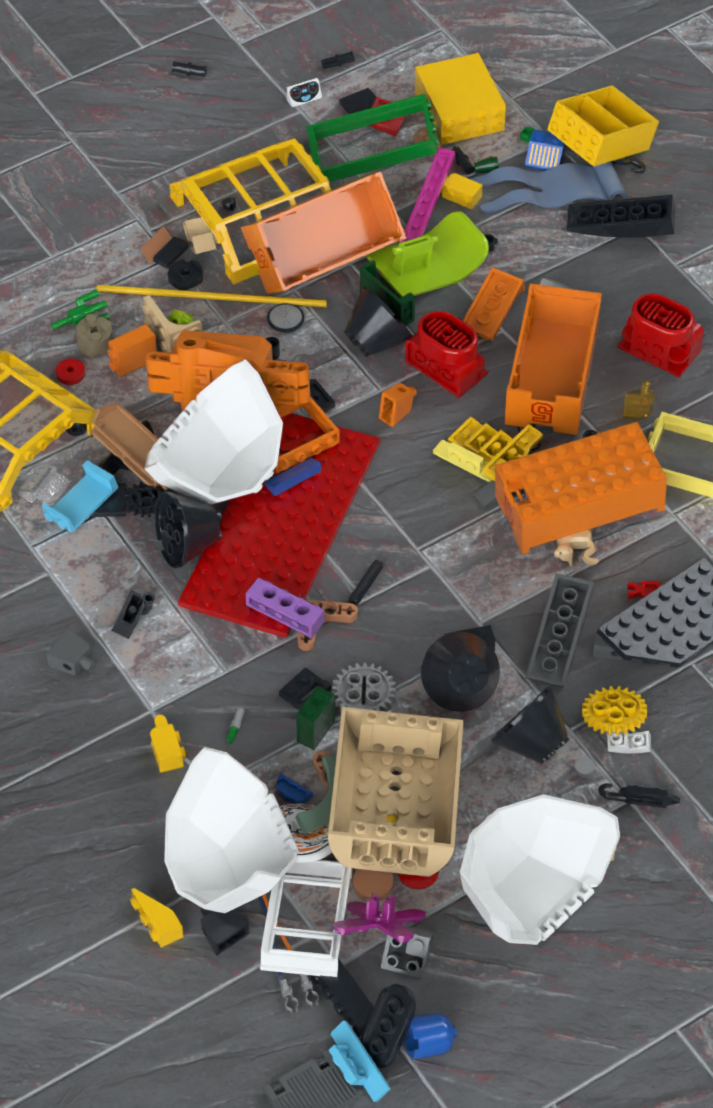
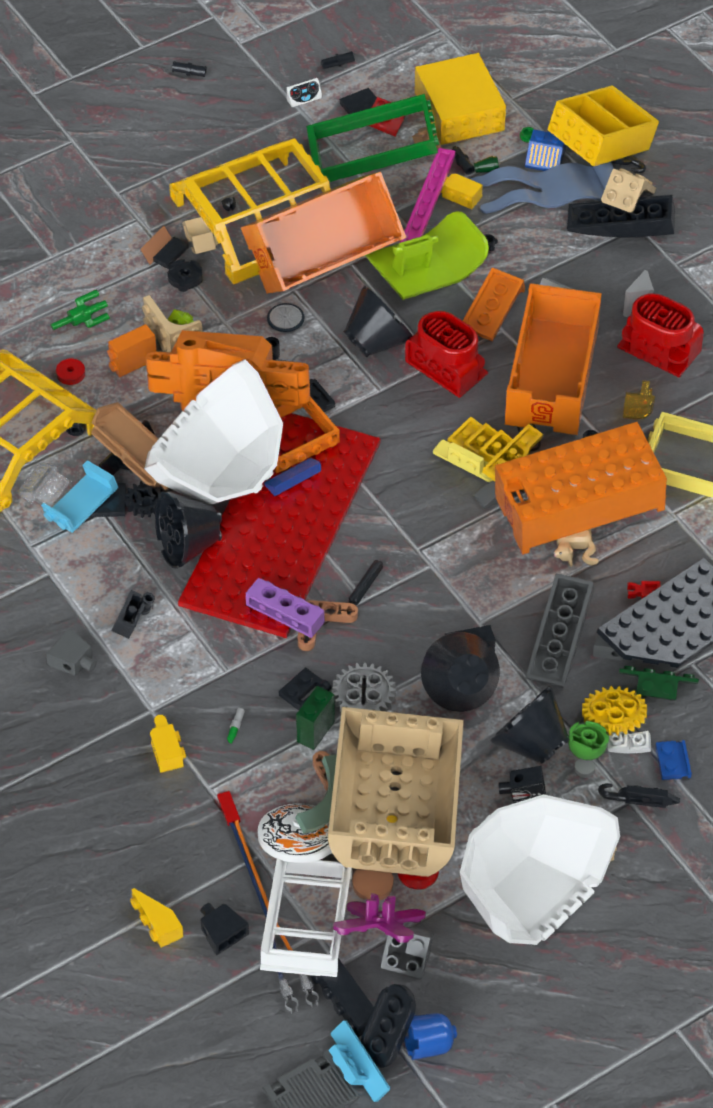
(93, 335): dark tan brick -> none
(212, 296): yellow piece -> none
(225, 835): white windscreen -> none
(292, 791): blue tile -> none
(396, 403): orange torso -> none
(402, 308): dark green panel -> none
(524, 784): none -> black torso
(588, 740): none -> bright green cylinder
(625, 189): none -> tan bracket
(639, 287): none -> light grey slope
(658, 685): none -> dark green bracket
(673, 760): none -> blue plate

